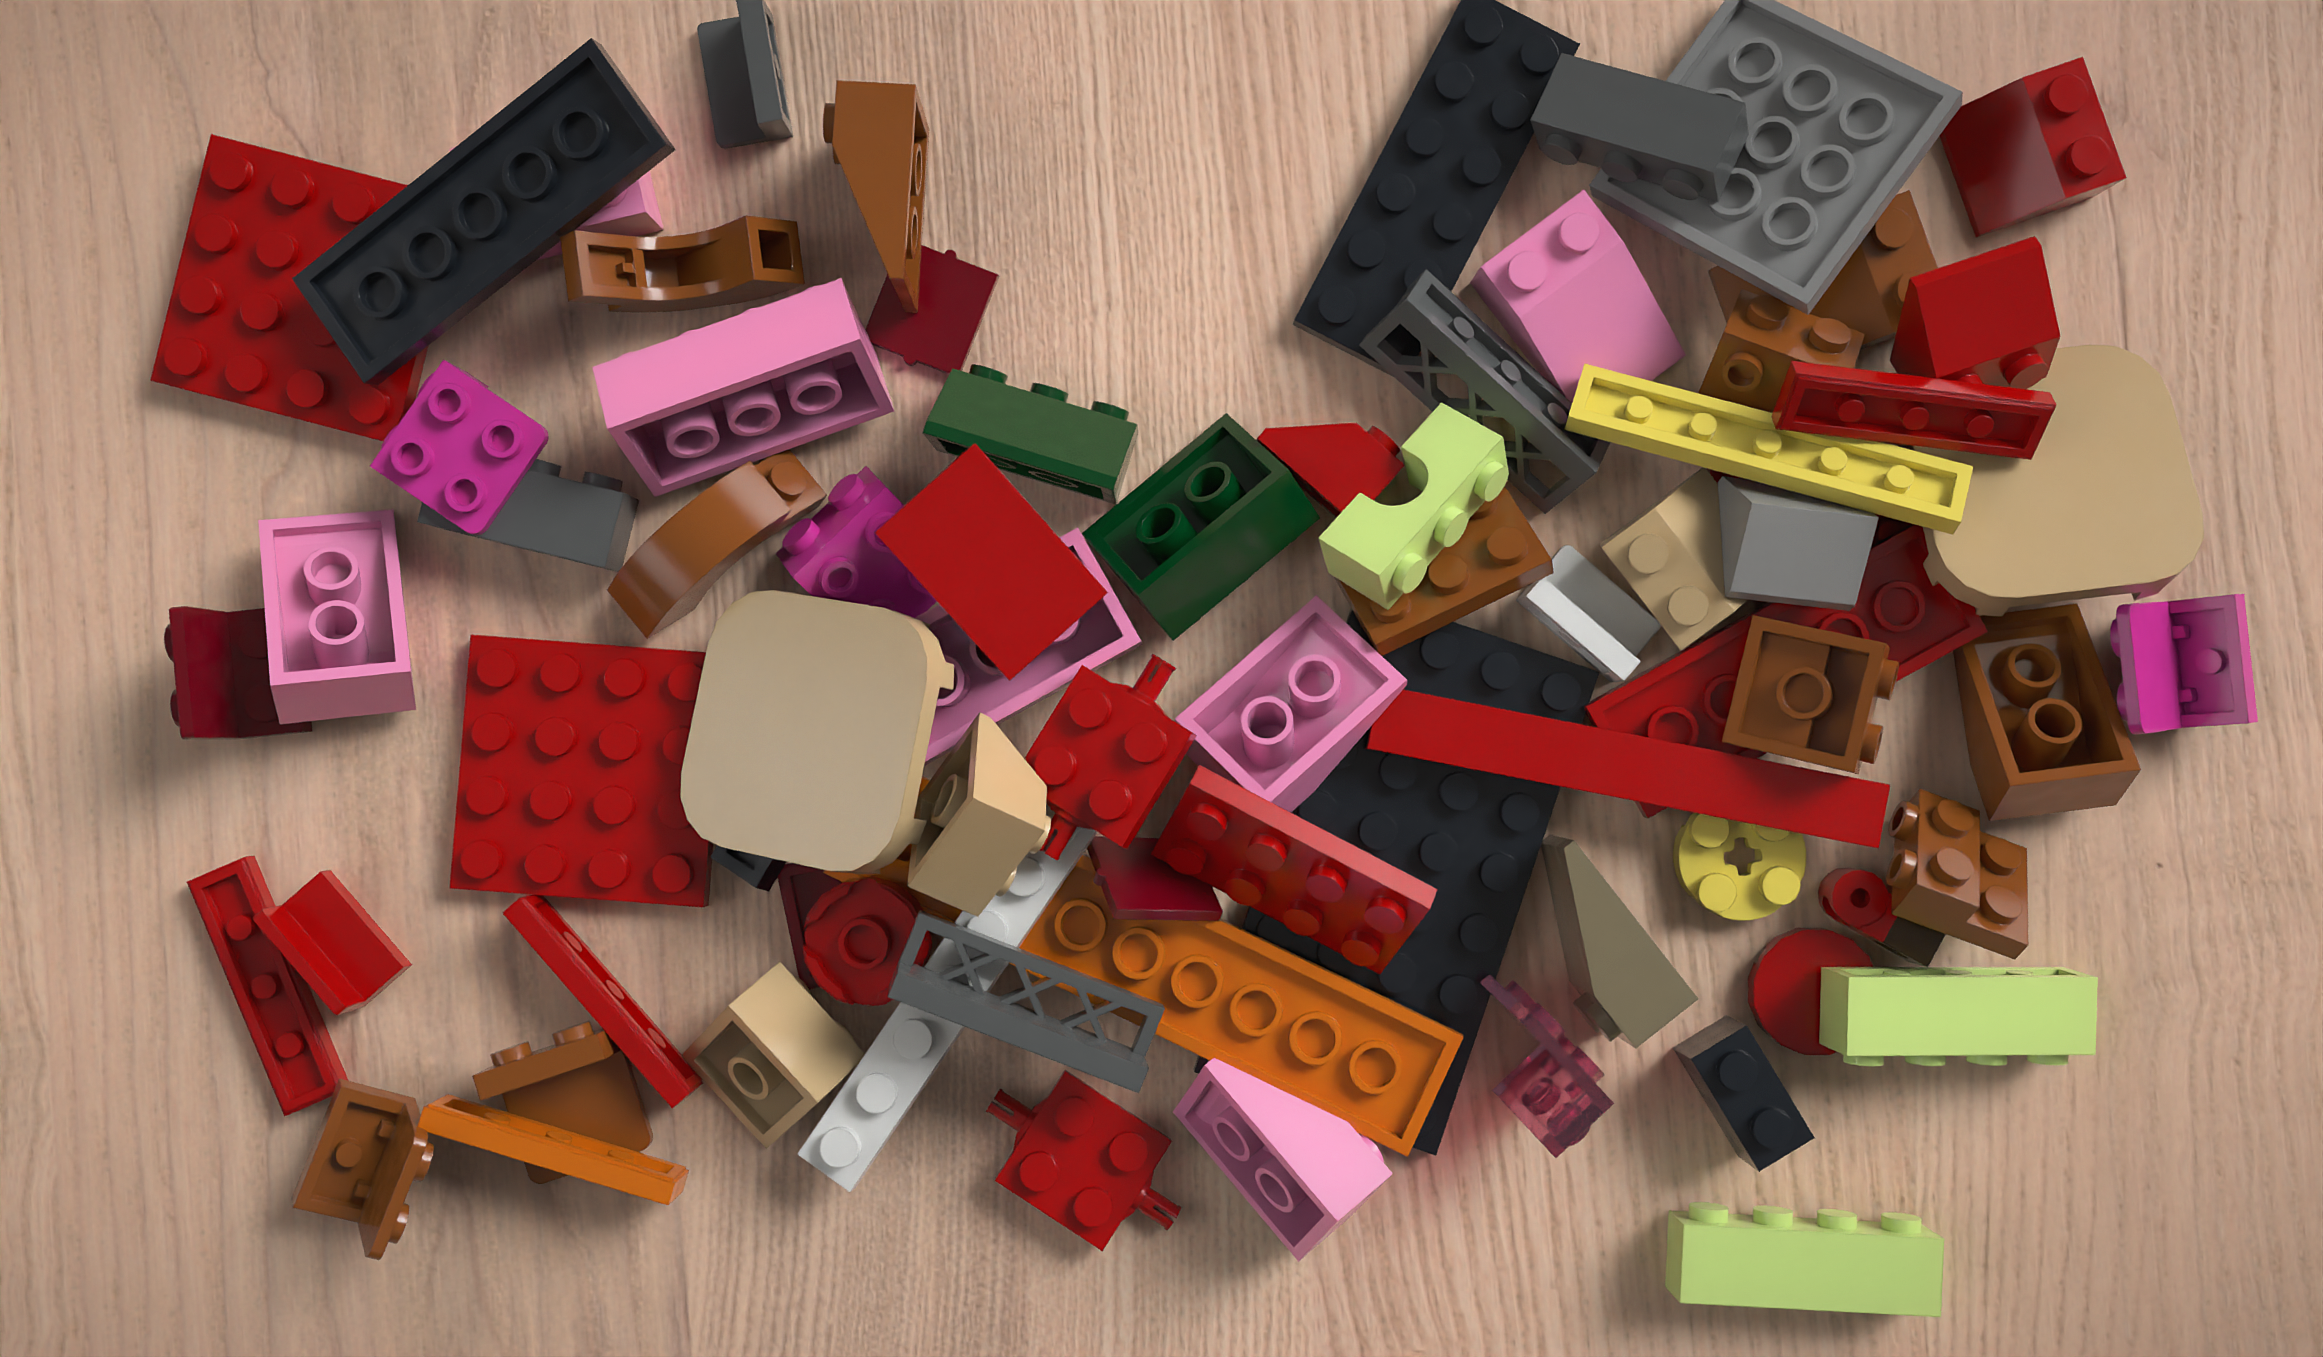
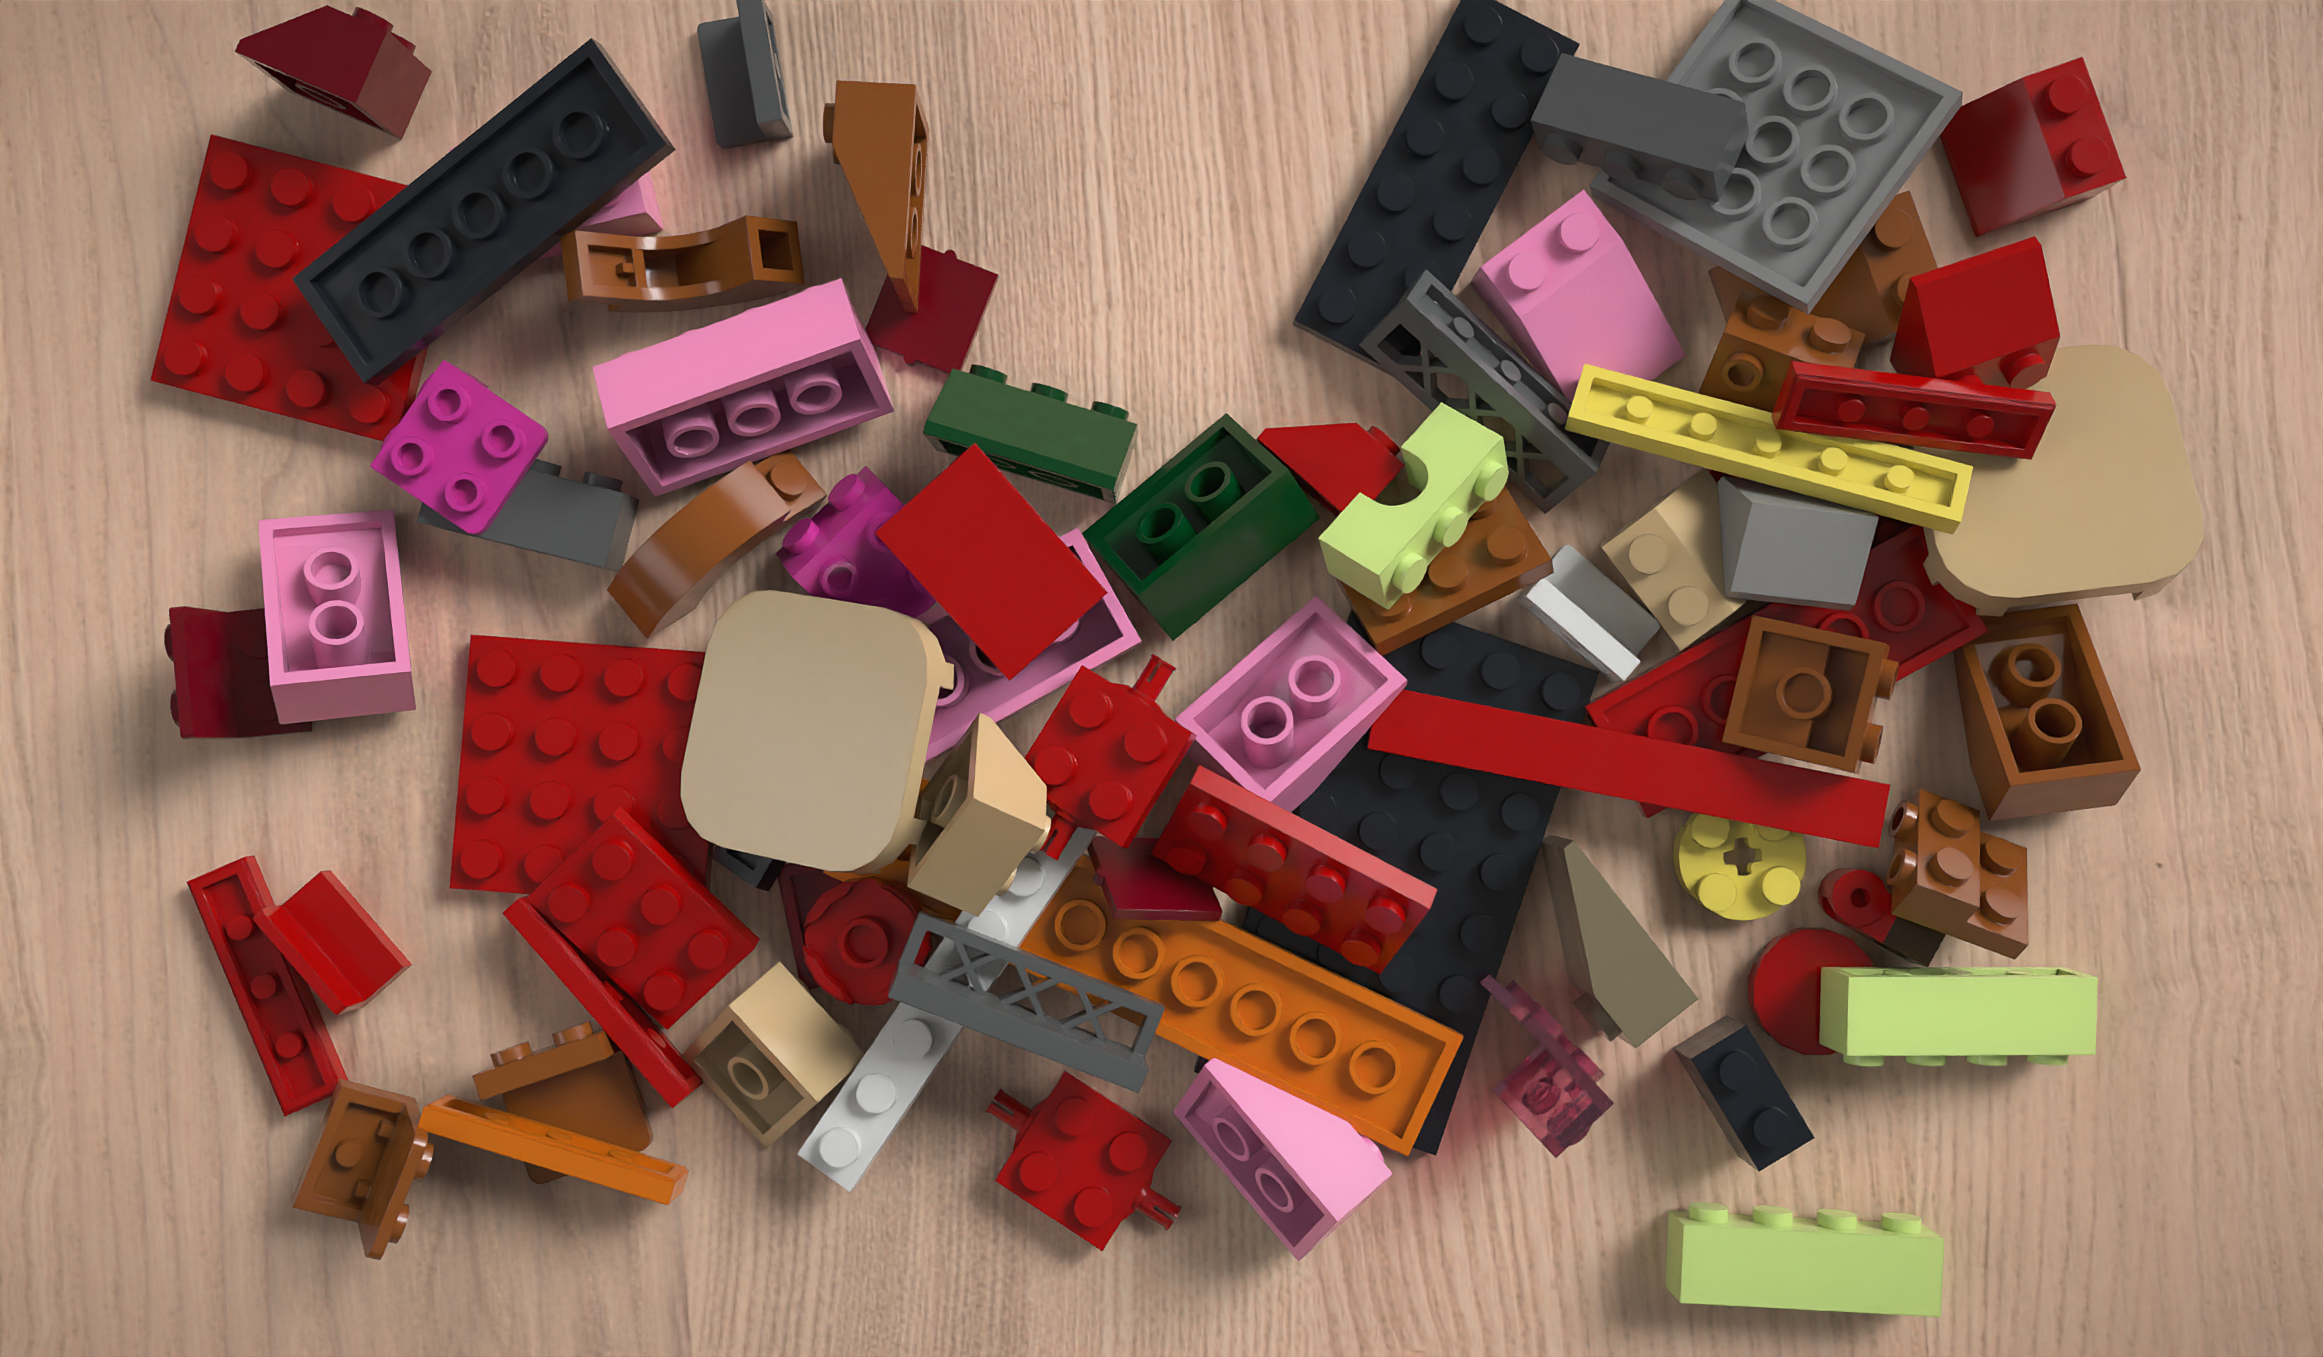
(343, 65): none -> dark red slope
(643, 918): none -> red plate
(2184, 664): dark pink bracket -> none

